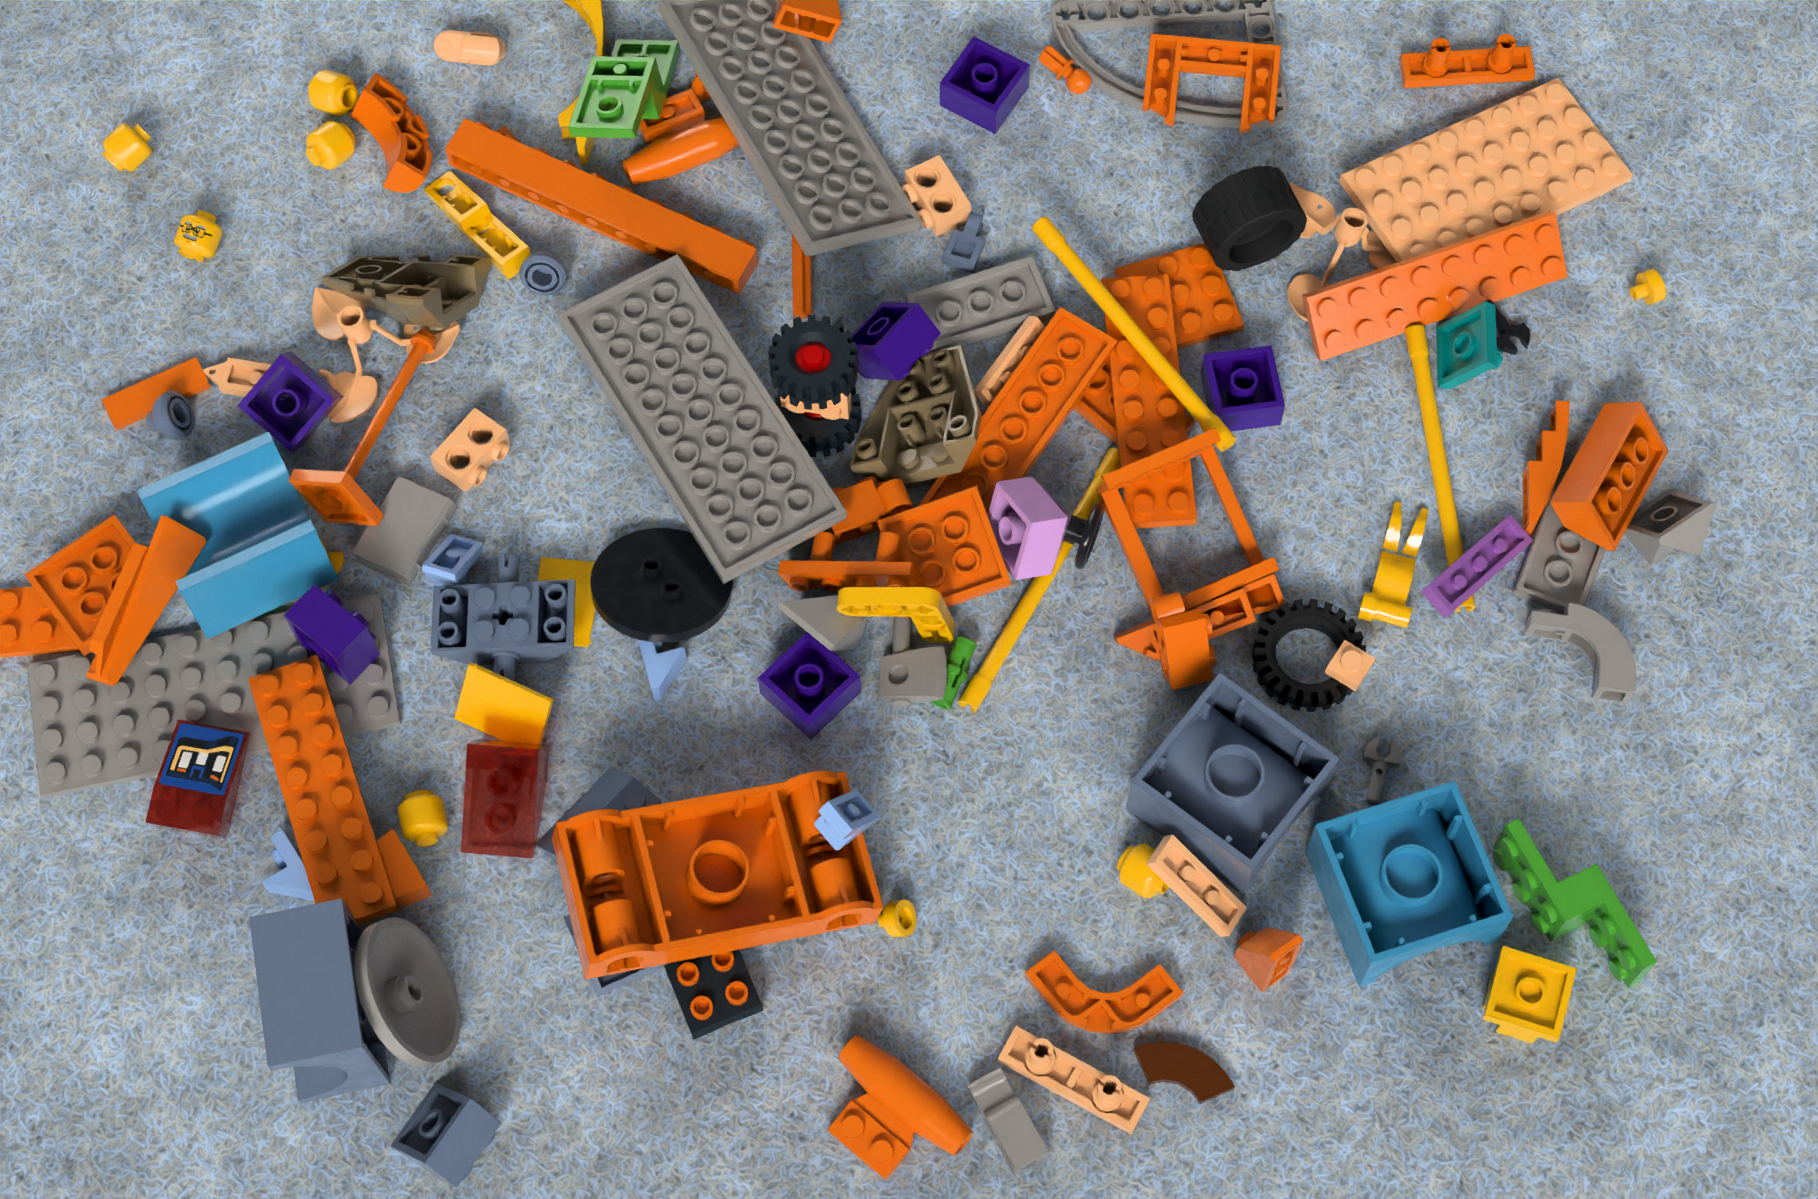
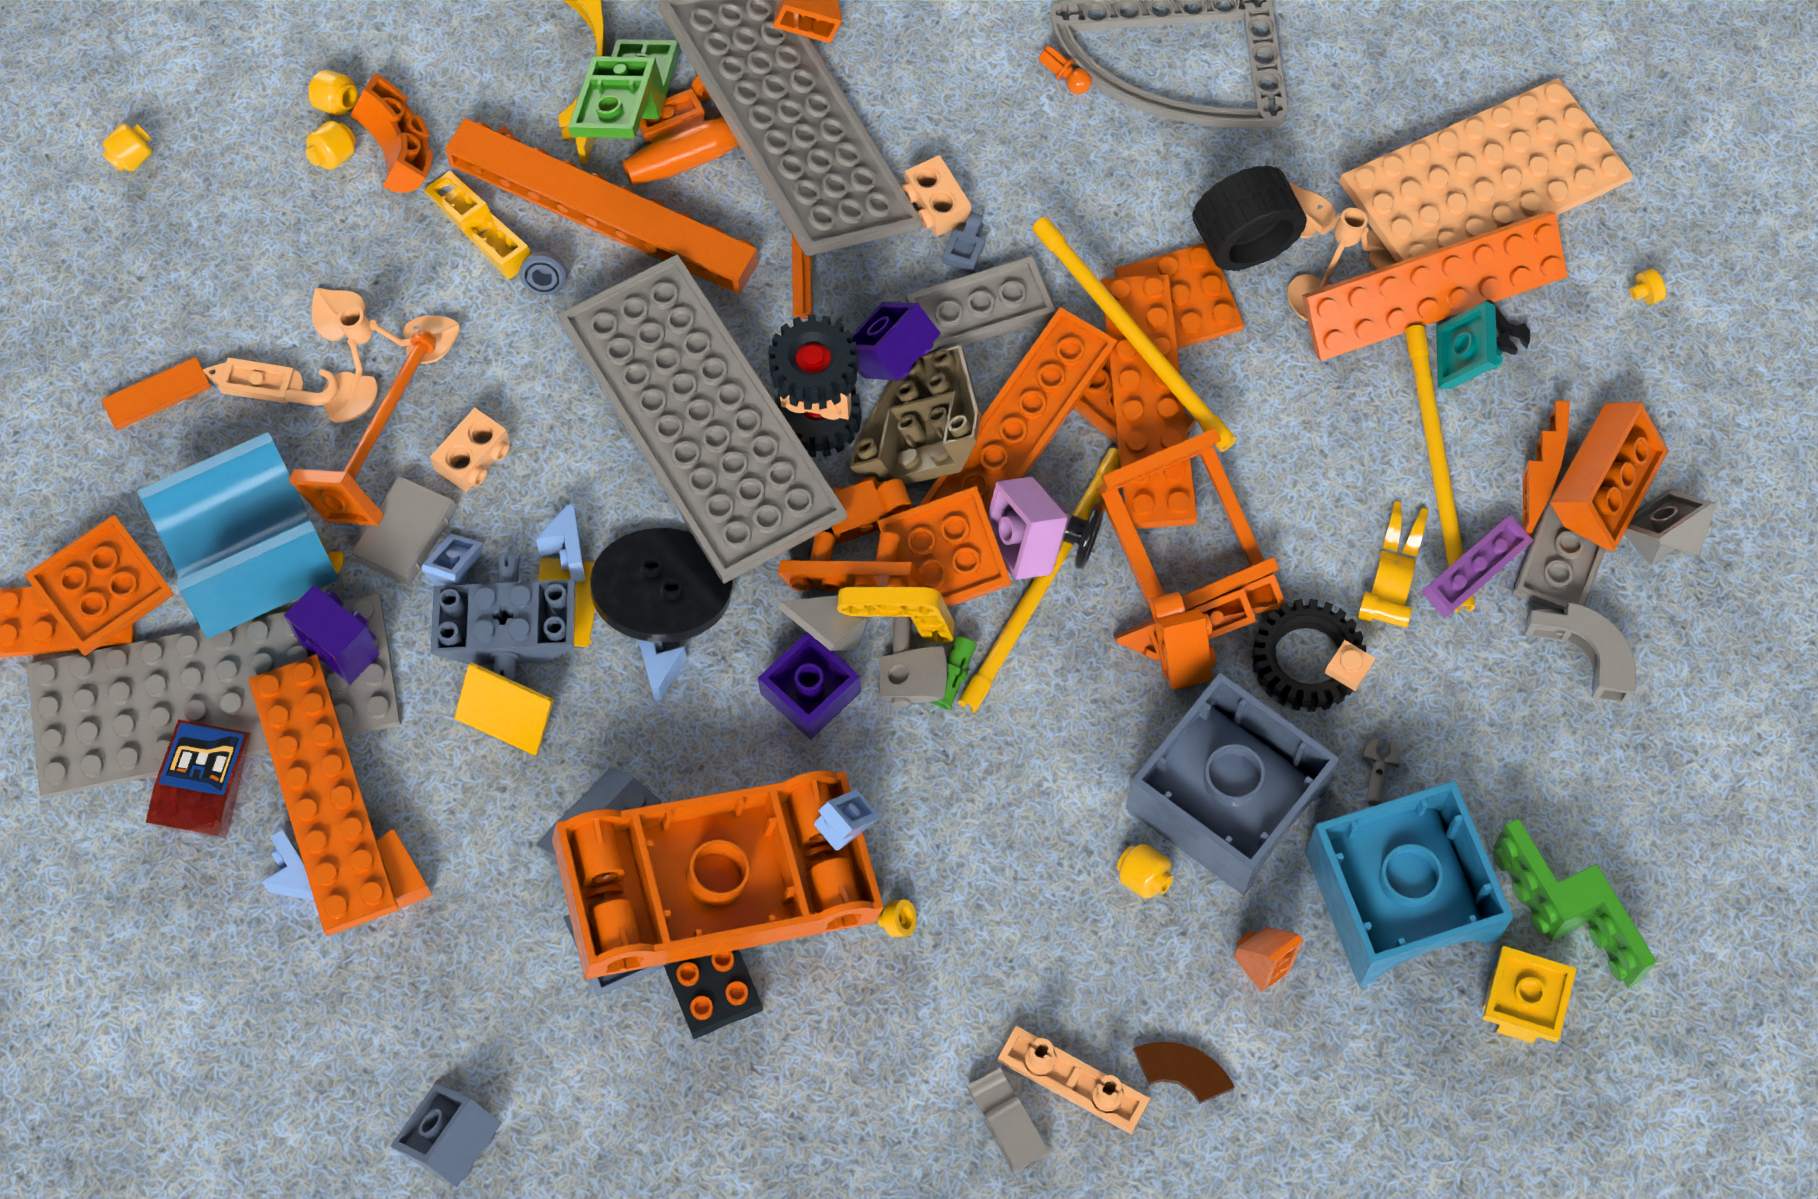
(141, 596): orange wedge -> none
(171, 415): sand blue brick -> none
(198, 236): yellow head -> none
(290, 401): dark purple brick -> none
(313, 1001): sand blue piece -> none
(407, 992): light grey dish -> none
(415, 290): dark tan wedge -> none
(422, 817): yellow head -> none
(469, 47): light nougat arm -> none
(503, 797): clear red slope -> none
(562, 539): none -> light blue slope
(896, 1106): orange plate -> none
(984, 85): dark purple brick -> none
(1008, 360): light nougat plate -> none
(1097, 1010): orange plate -> none
(1196, 885): light nougat plate -> none
(1243, 387): dark purple brick -> none
(1245, 60): orange wedge -> none
(1467, 67): orange plate -> none

